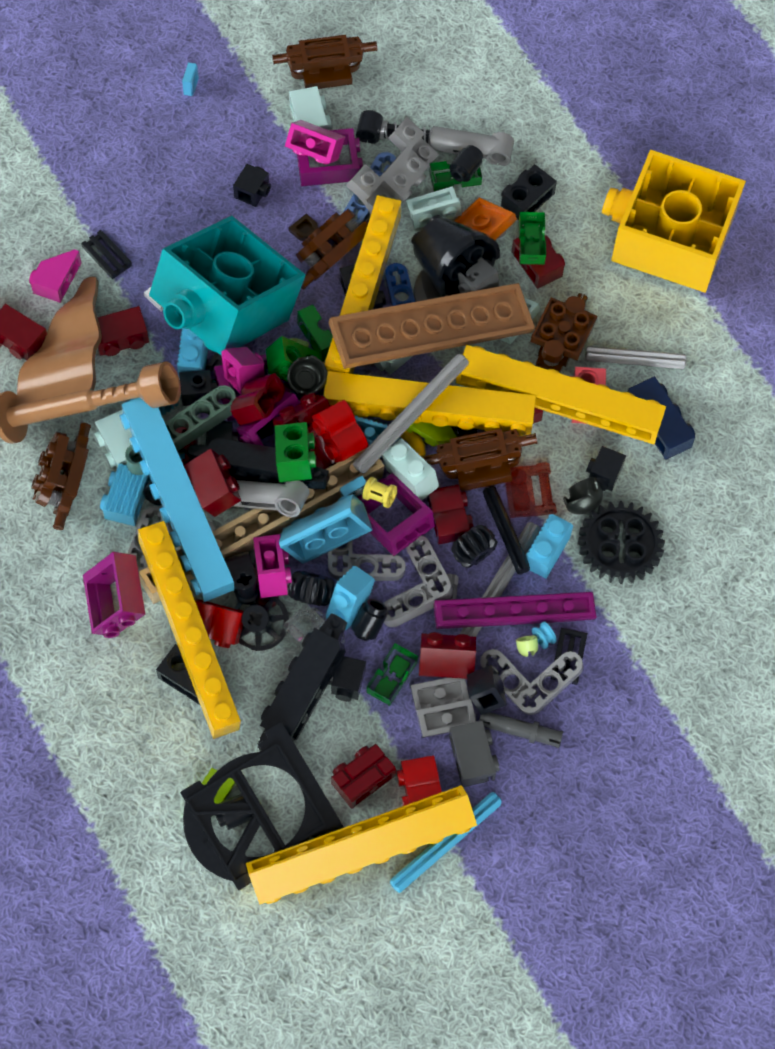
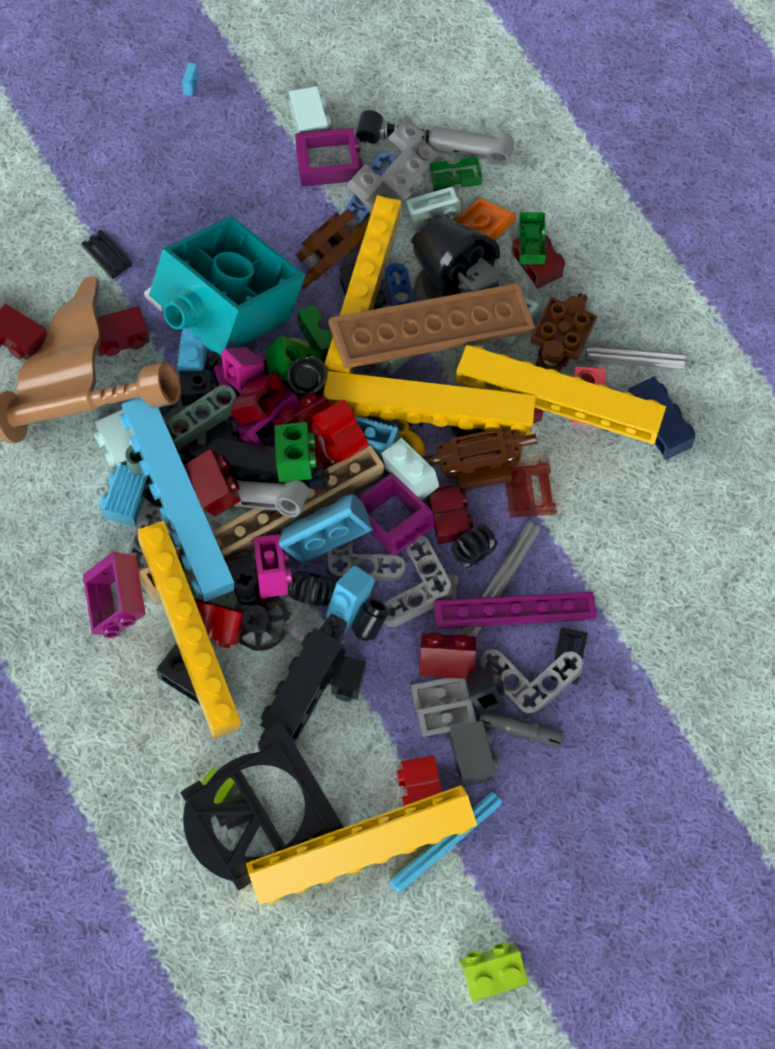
(55, 275): dark pink slope -> none
(55, 486): reddish brown piece -> none
(252, 185): black brick -> none
(303, 227): dark brown tile -> none
(314, 141): dark pink brick -> none
(325, 60): reddish brown piece -> none
(354, 487): medium azure tile -> none
(362, 775): dark red brick -> none
(379, 492): light yellow bush -> none
(398, 666): green piece -> none
(410, 413): light grey axle -> none
(433, 434): lime tile -> none
(466, 163): black brick -> none
(493, 971): none -> lime bracket
(506, 530): black axle -> none
(526, 644): yellowish green hinge -> none
(531, 196): black brick -> none
(544, 634): medium azure bush -> none
(549, 545): medium azure brick -> none
(584, 496): pearl dark grey hair -> none
(606, 467): black brick -> none
(645, 543): black gear -> none
(674, 219): yellow brick -> none

